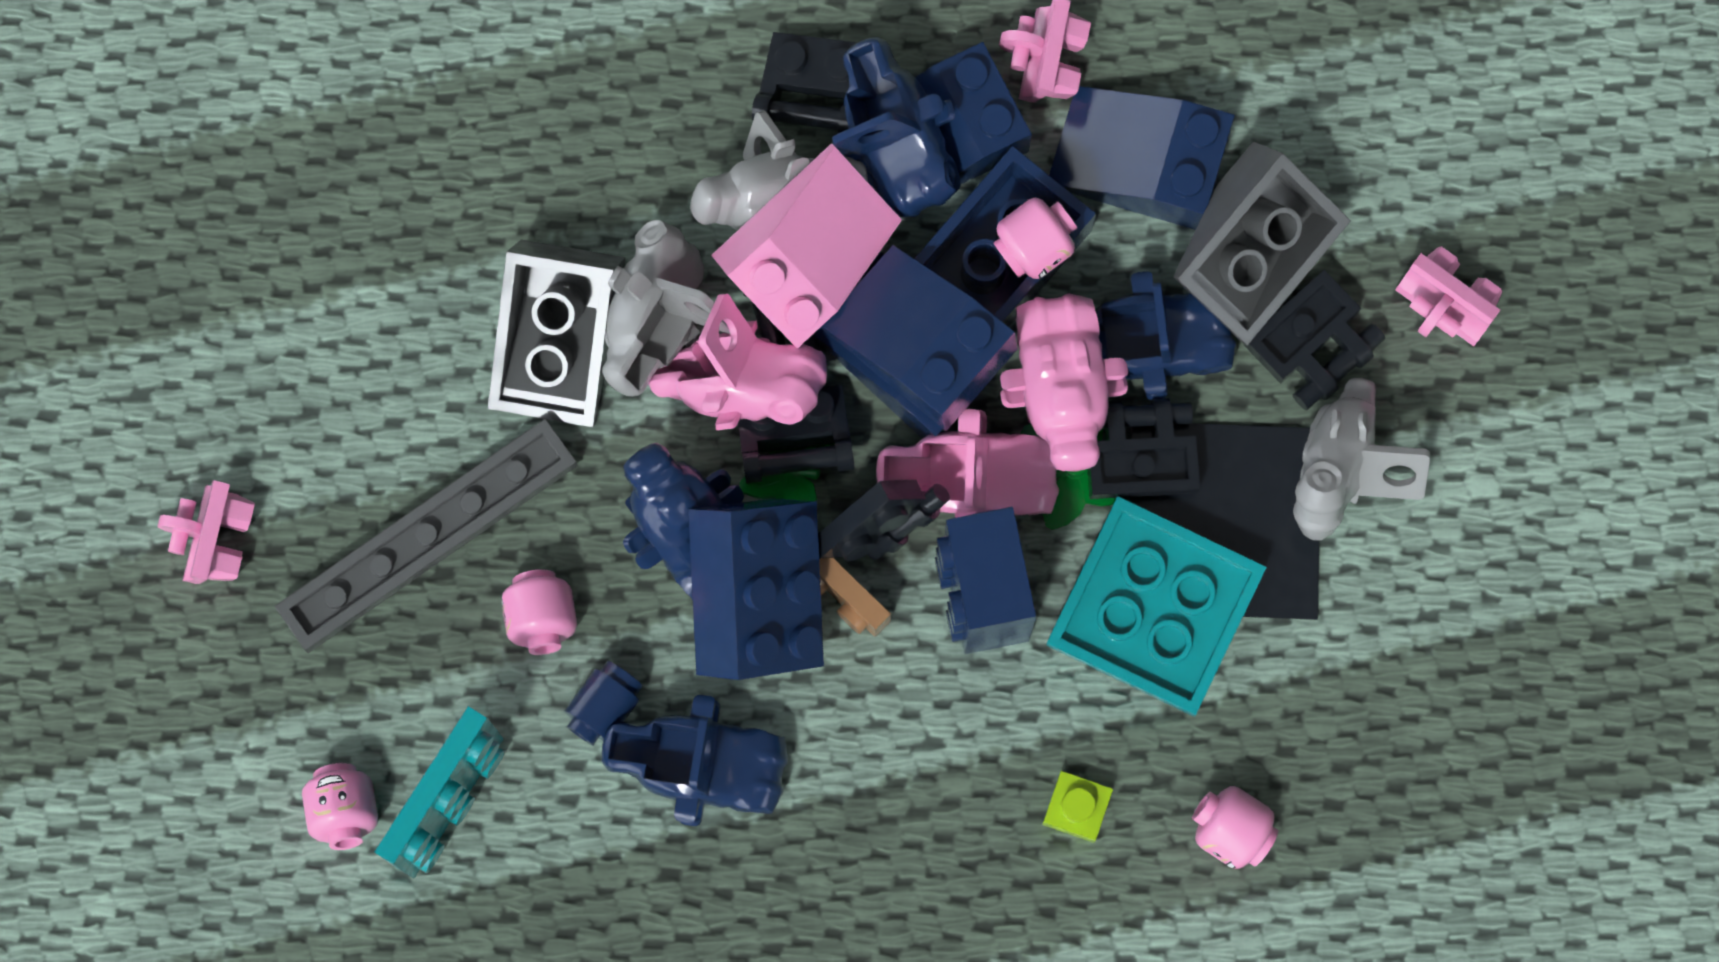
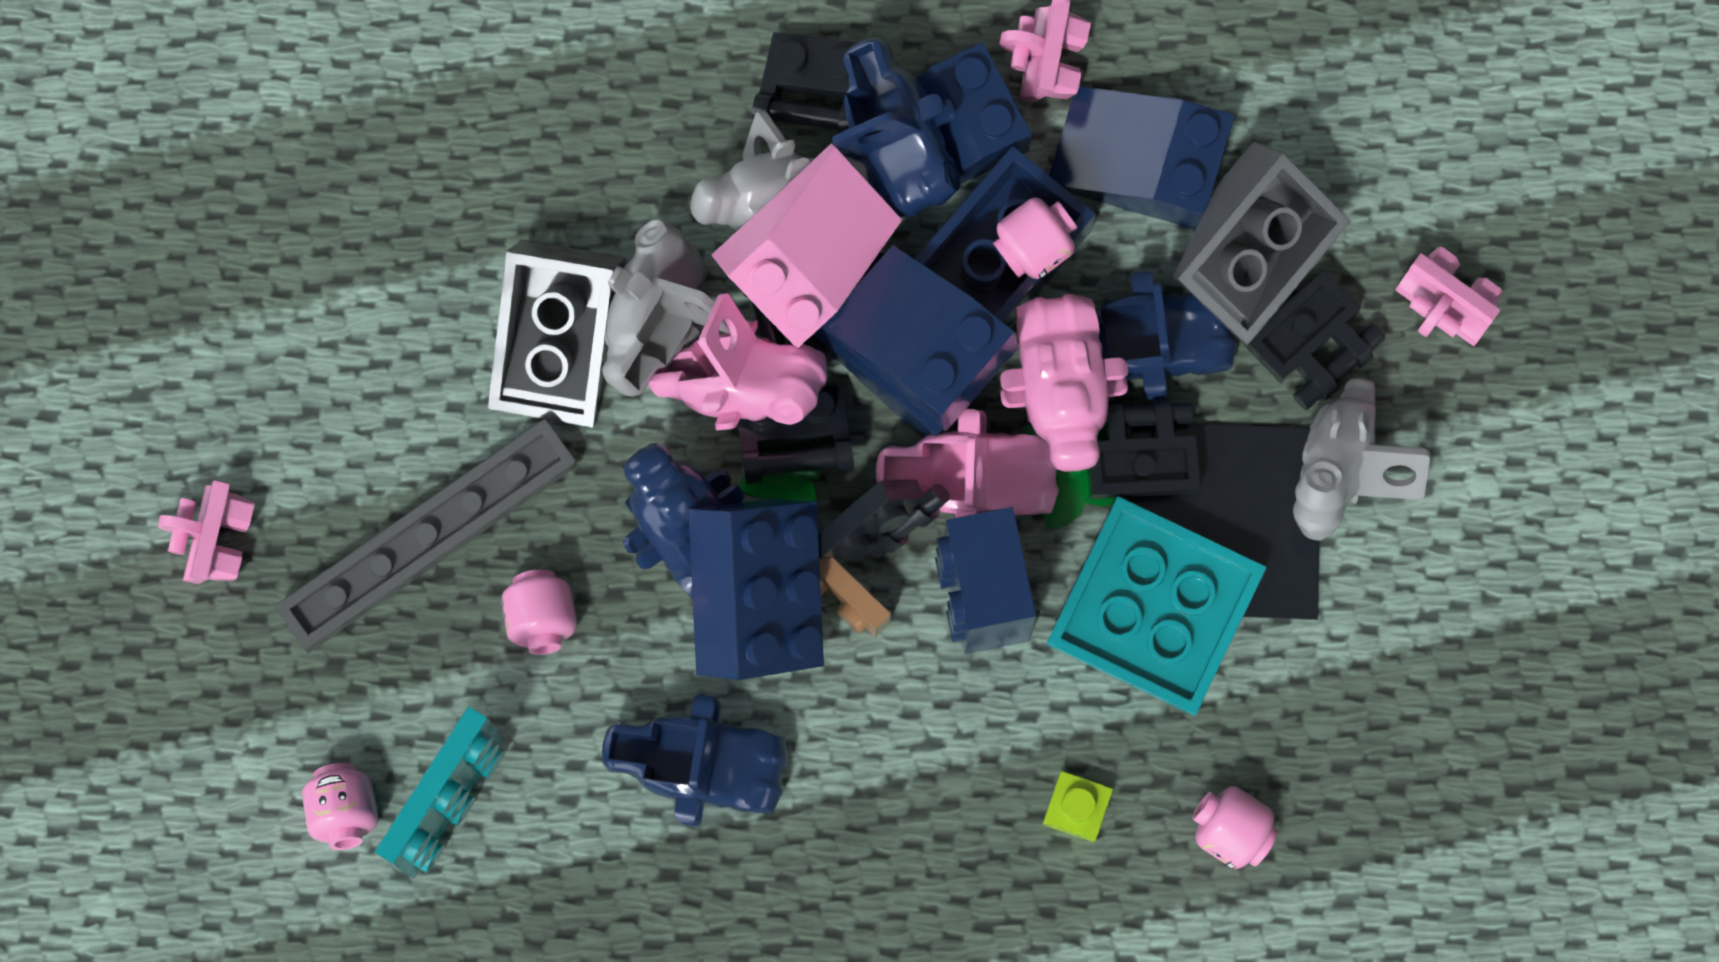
(602, 701): dark blue brick -> none

